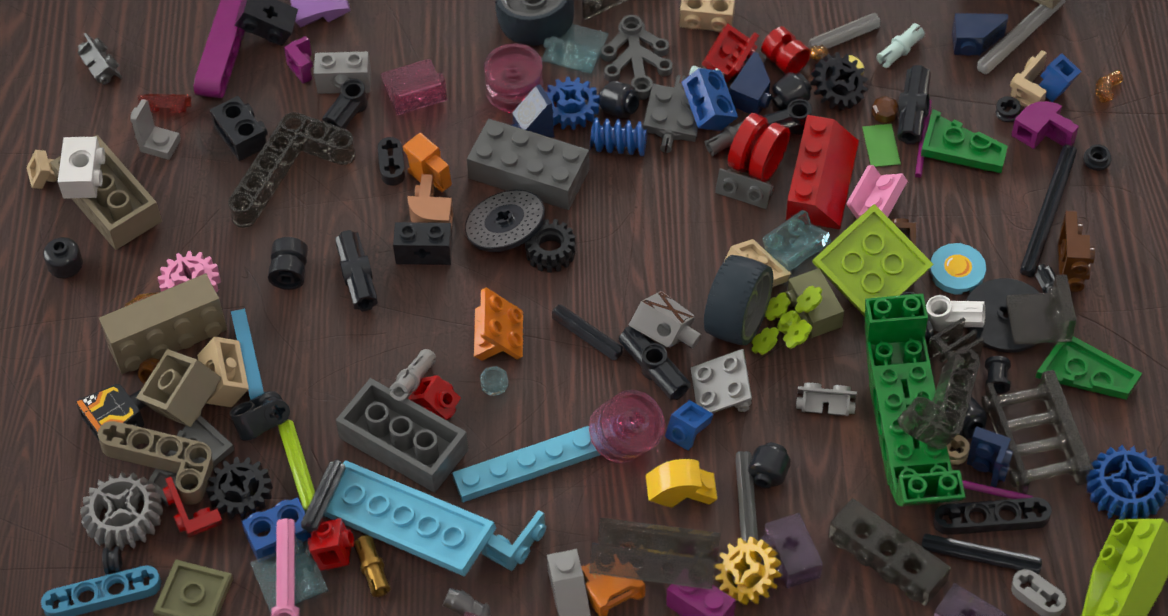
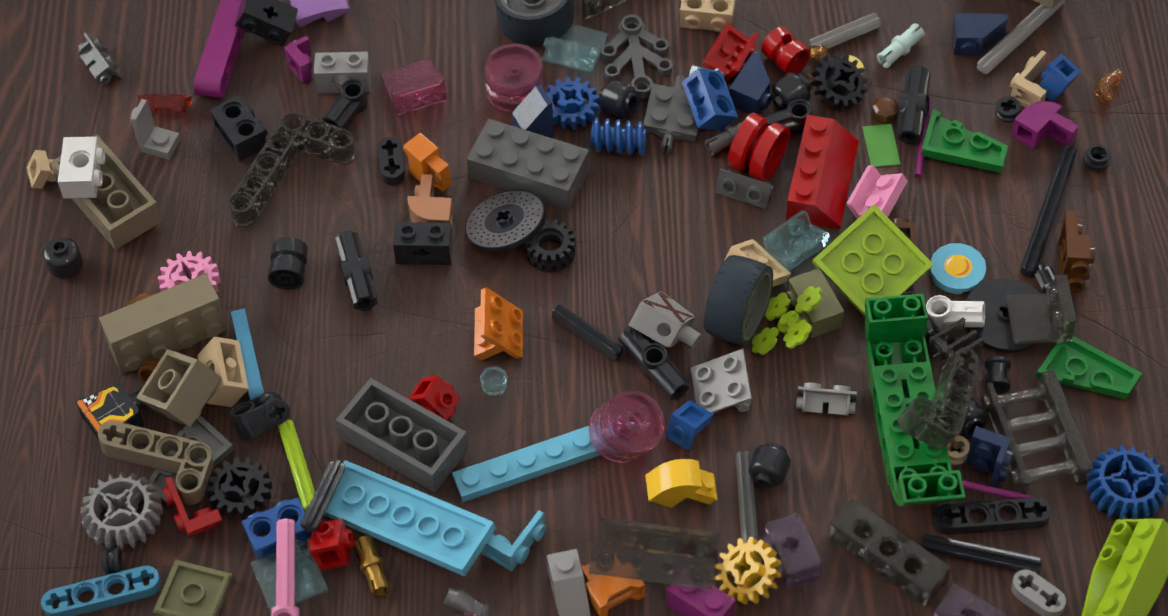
(410, 378): light grey pin -> none

